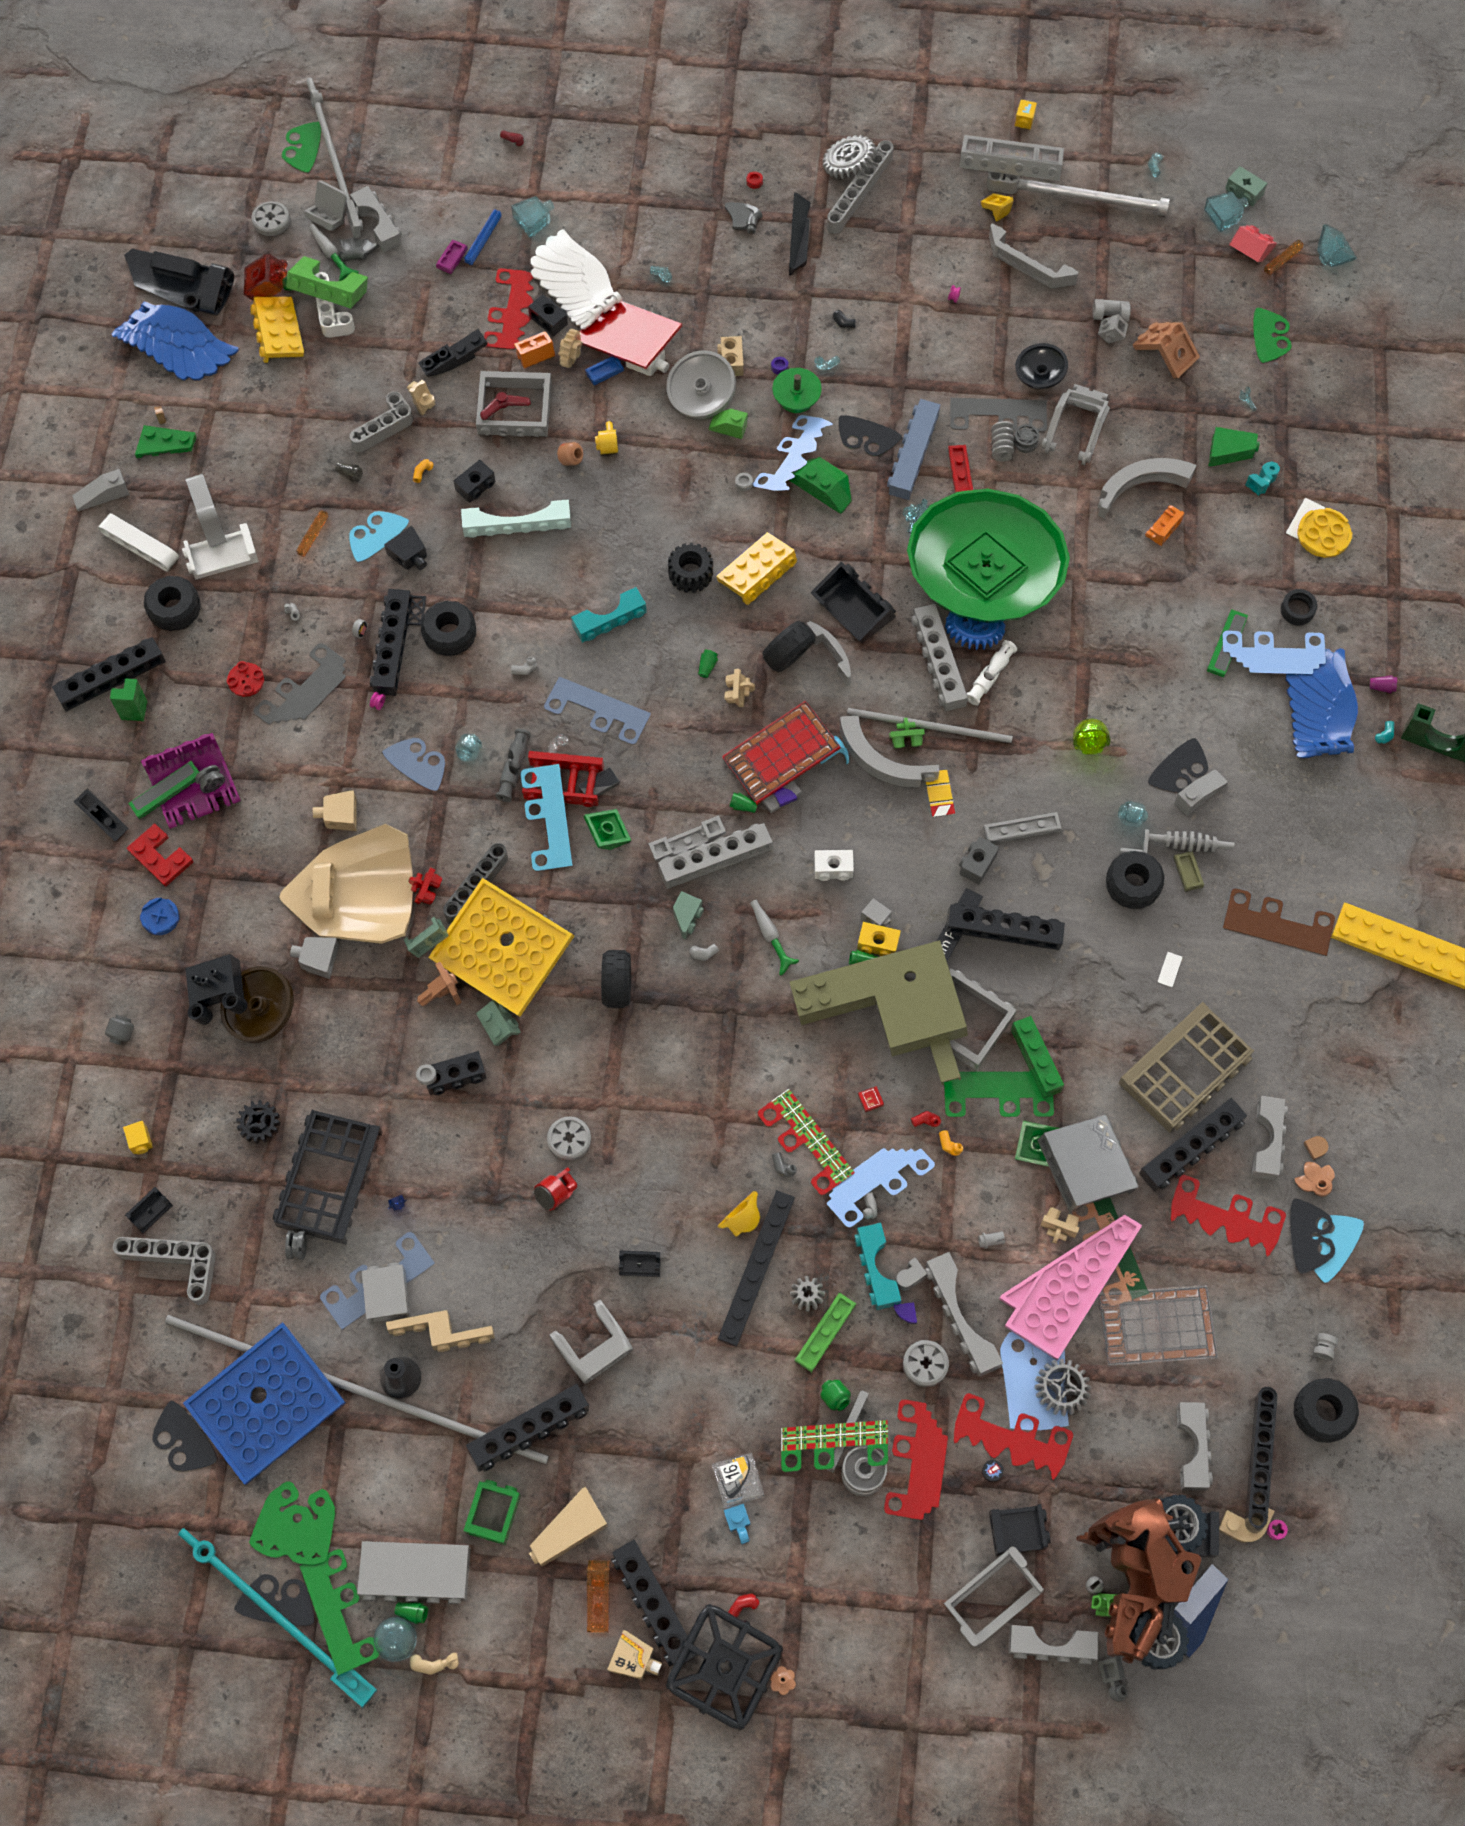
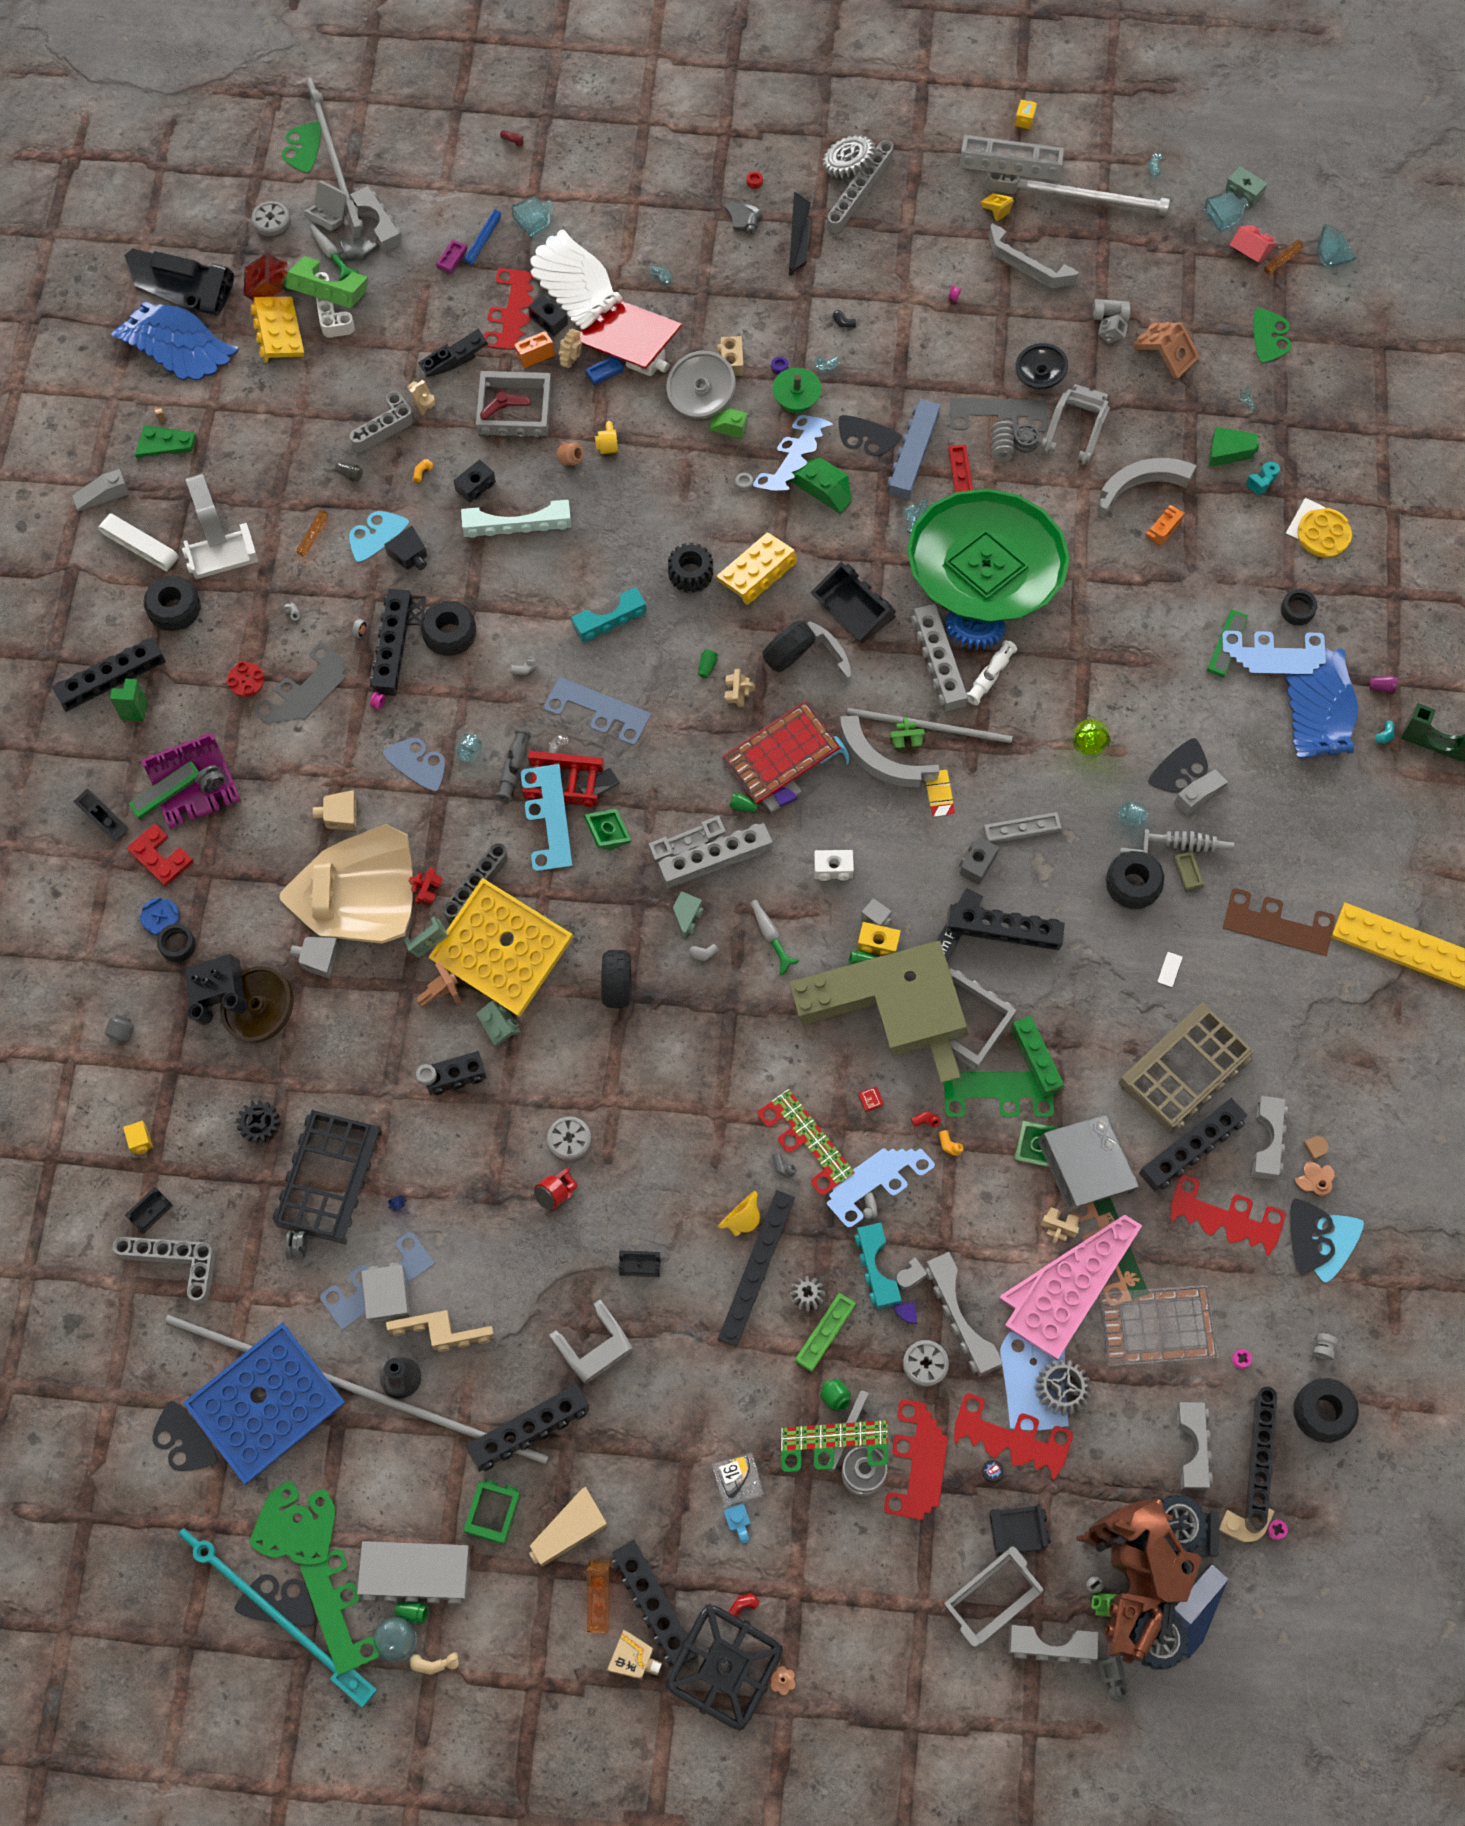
(172, 929): none -> black tyre
(991, 1239): light grey pin -> none
(1235, 1358): none -> dark pink bush

